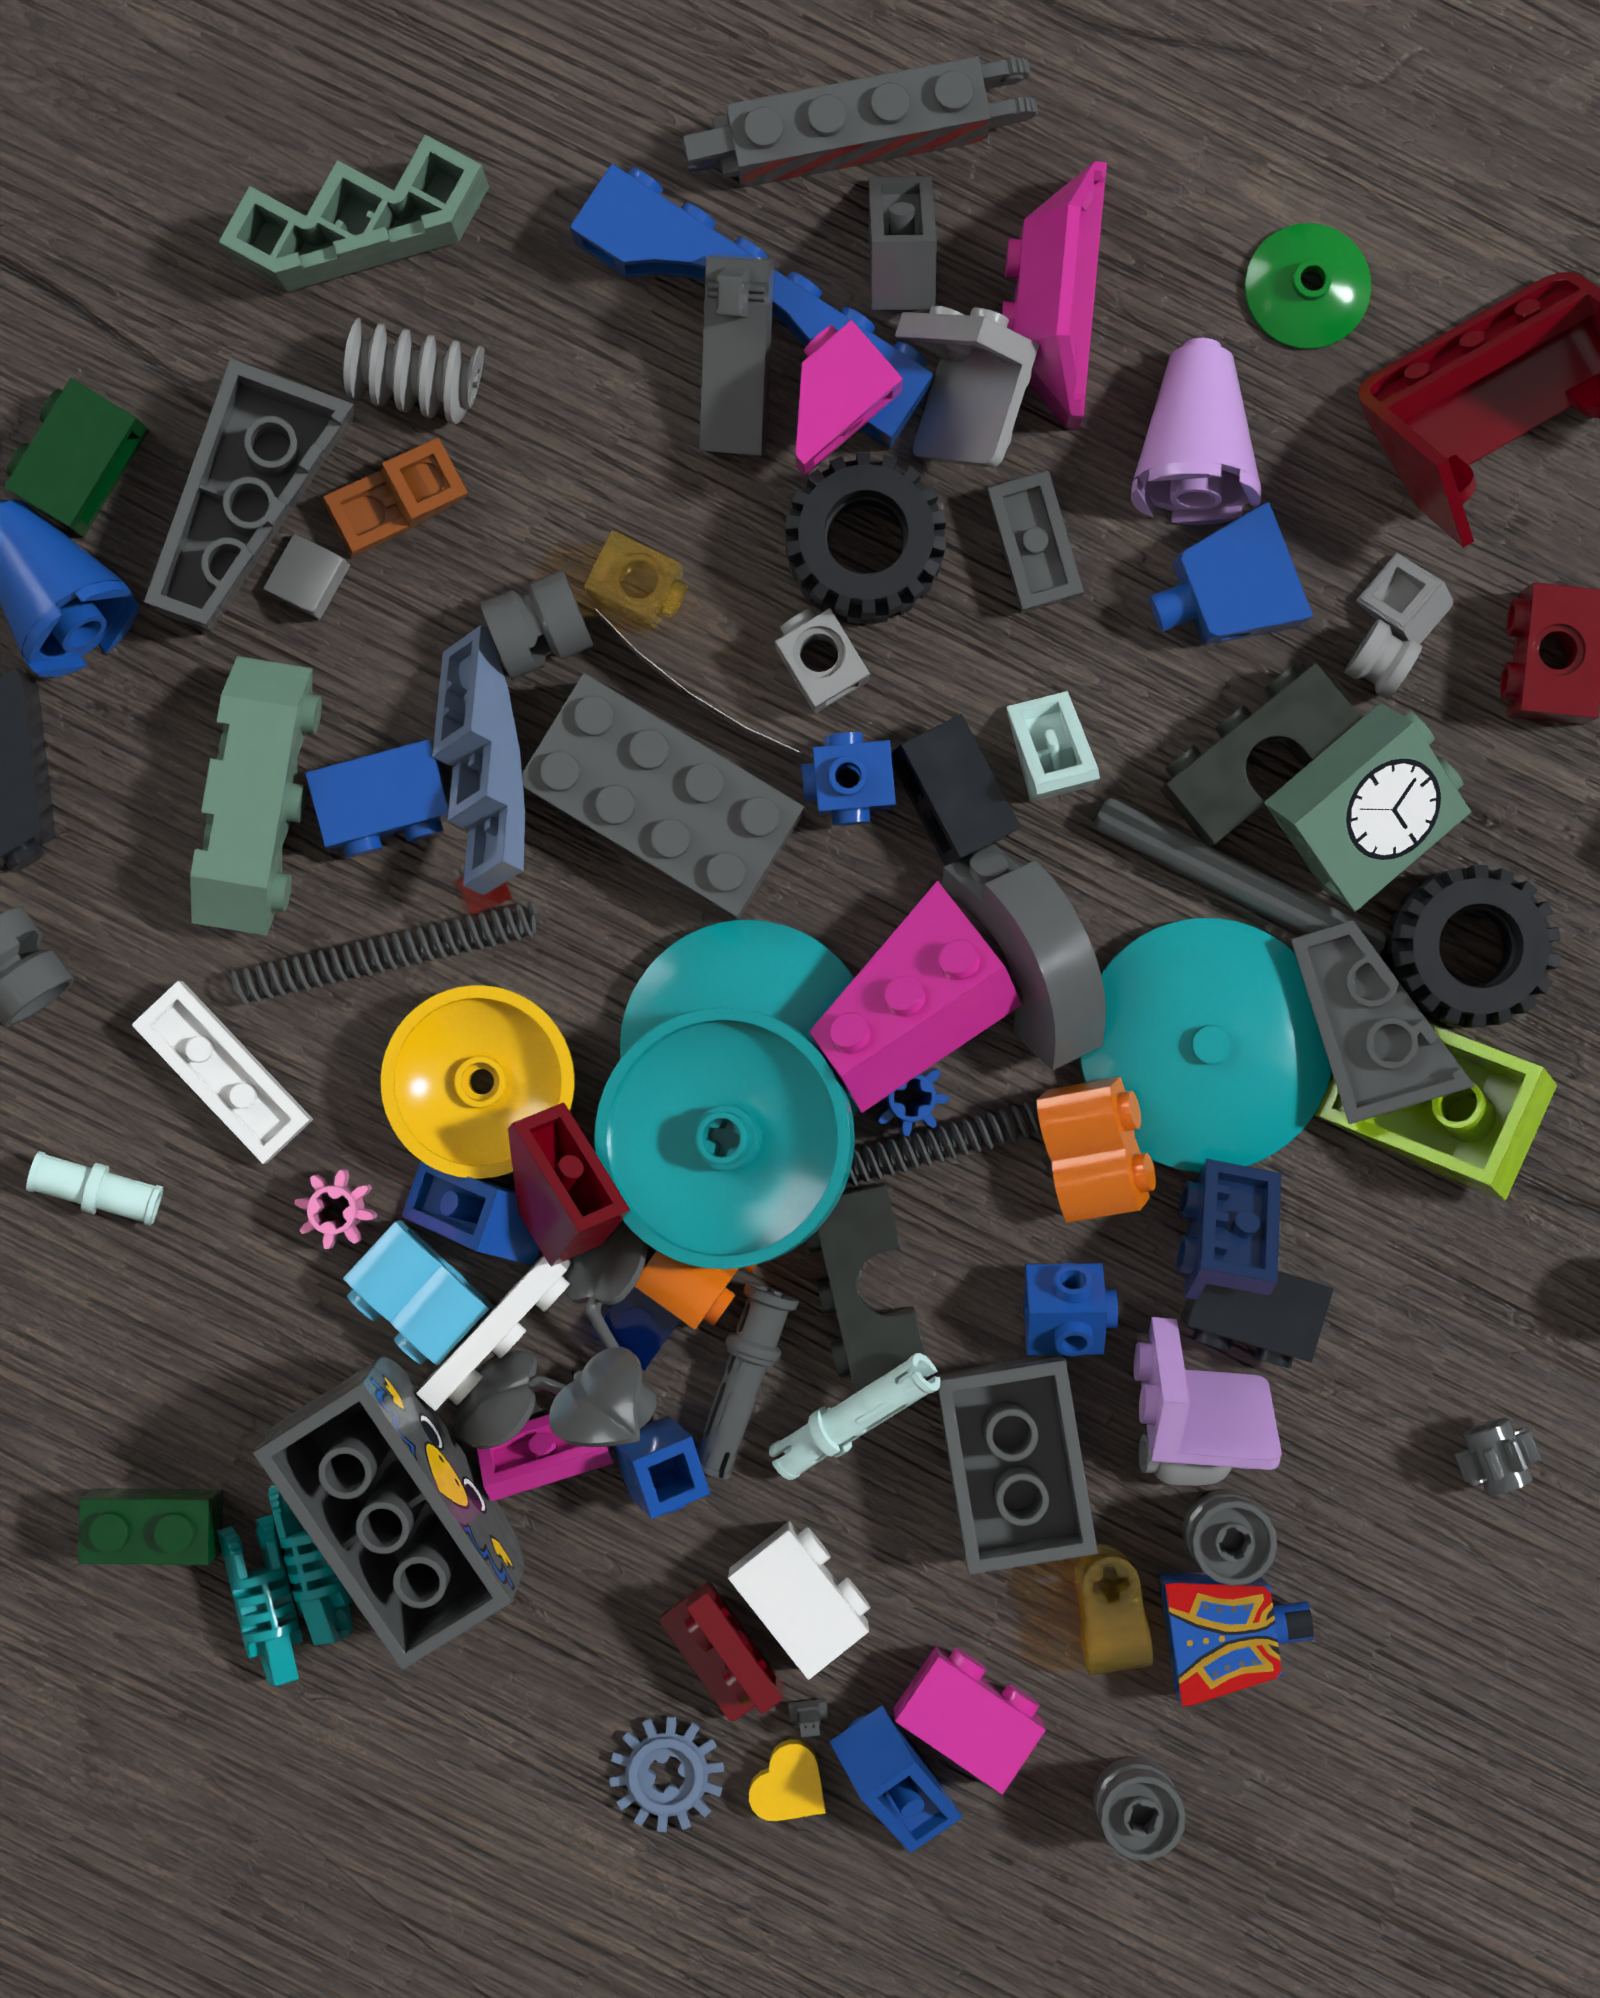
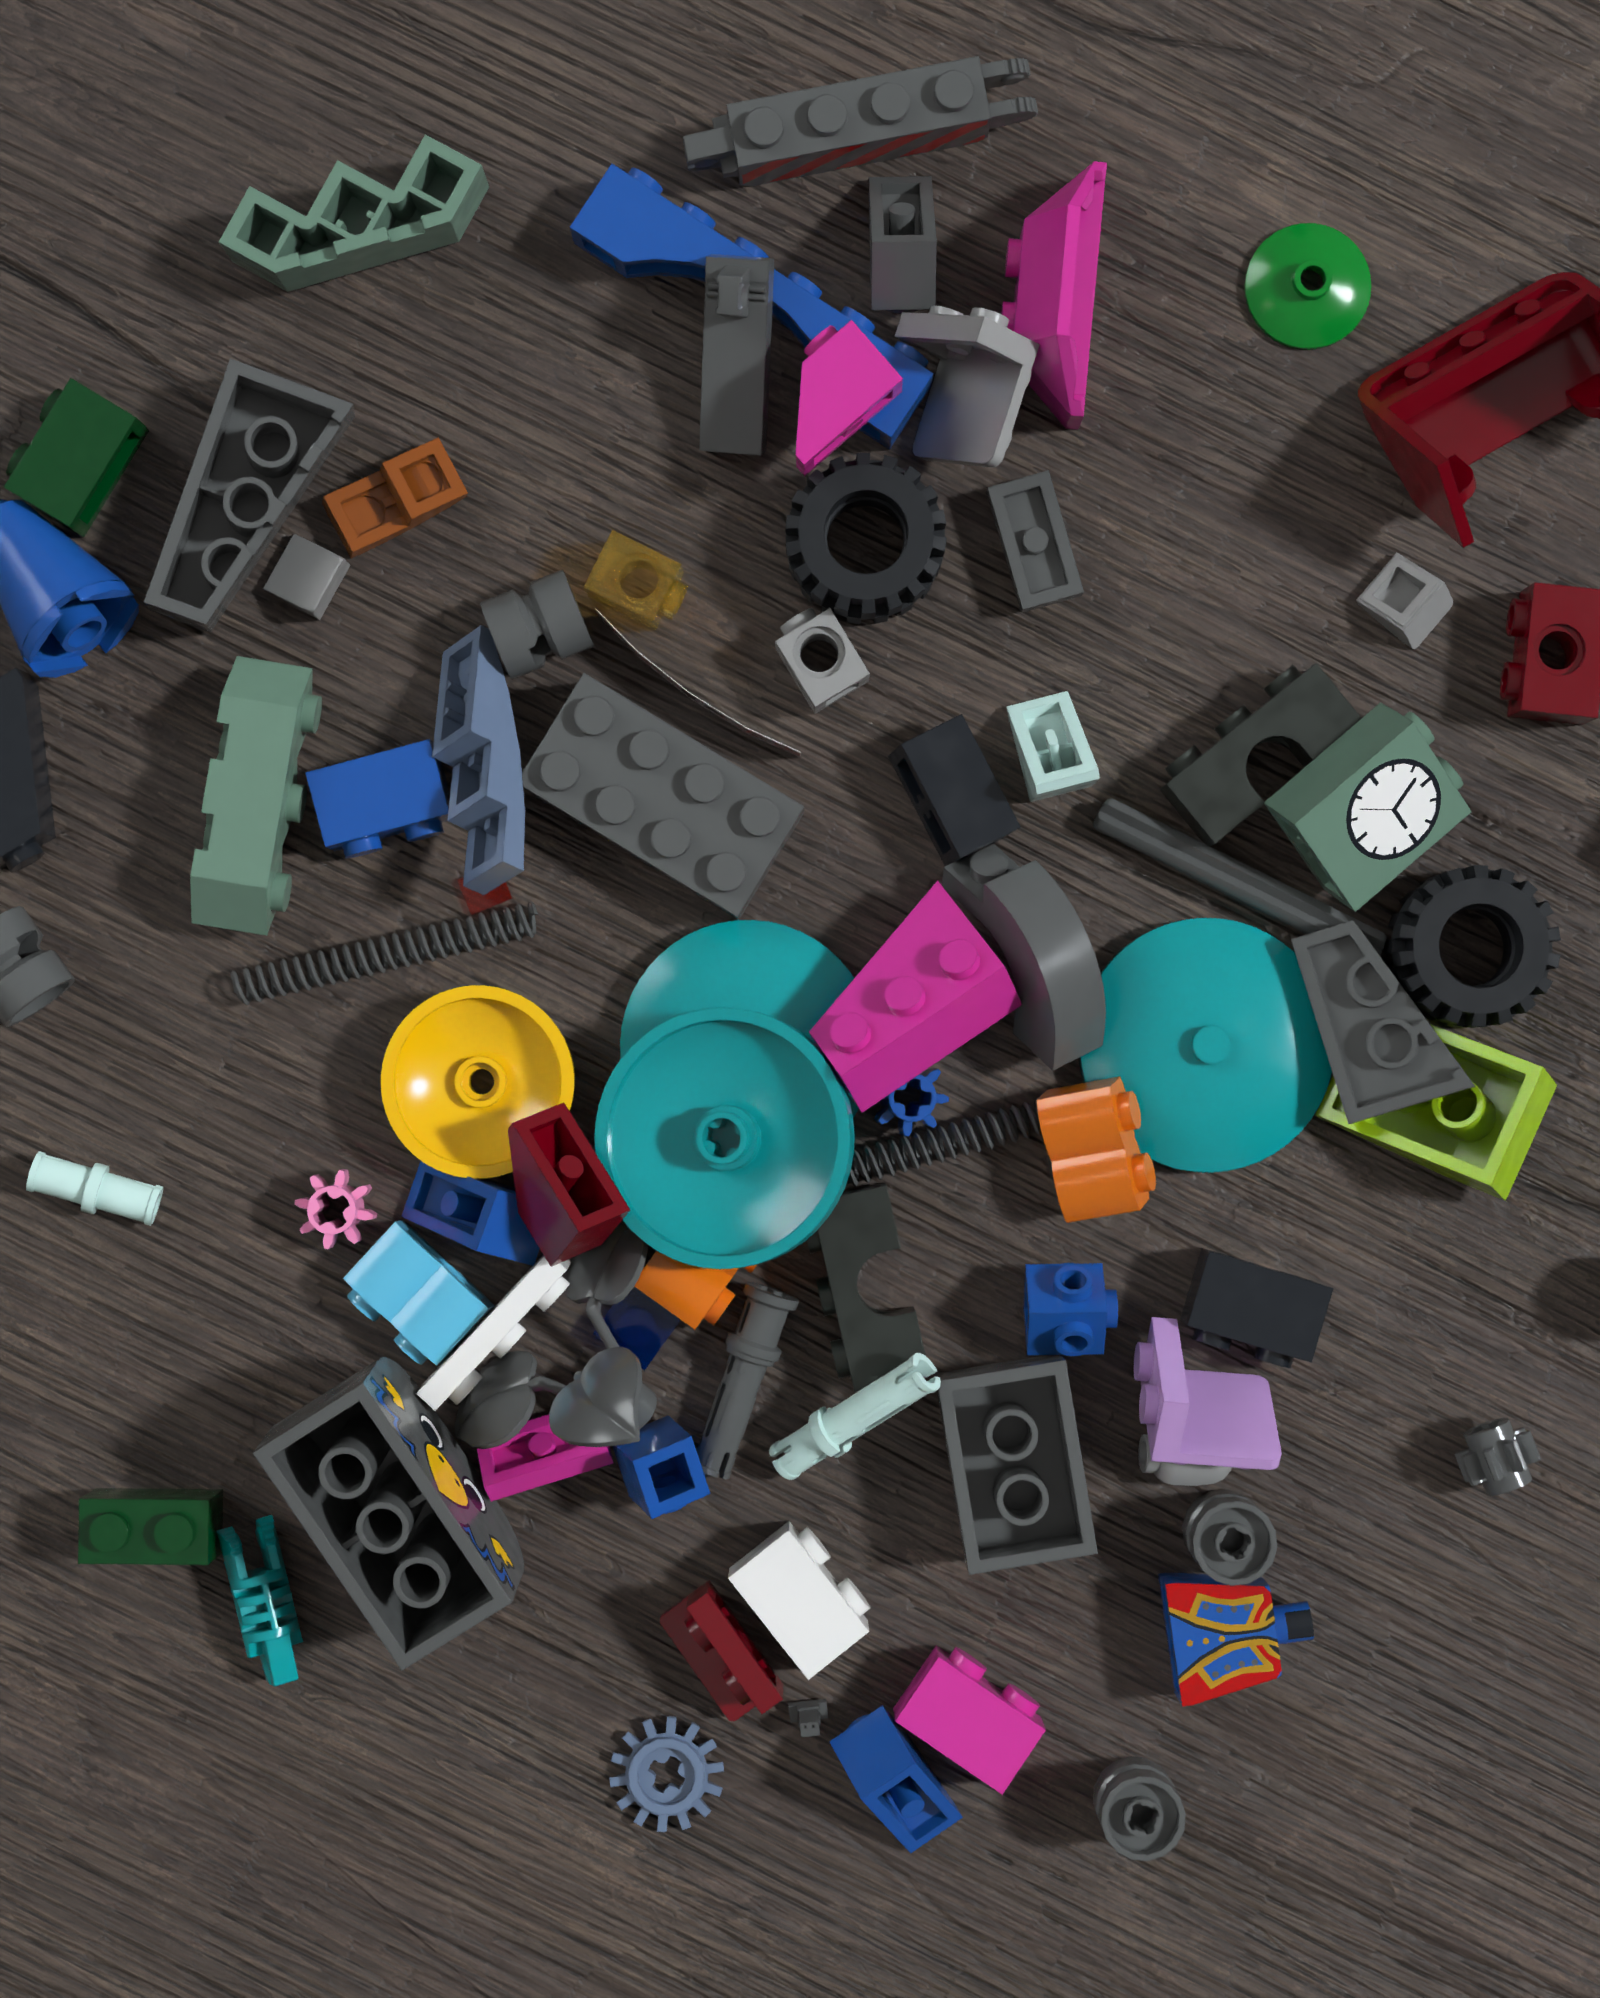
(222, 1072): white plate -> none
(317, 1587): teal hinge -> none
(410, 373): light grey piece -> none
(789, 1785): yellow tile -> none
(867, 760): blue brick -> none
(1111, 1621): clear yellow piece -> none
(1198, 441): lavender cone -> none
(1230, 1229): dark blue bracket -> none
(1235, 583): blue torso -> none
(1383, 659): light grey wheel -> none

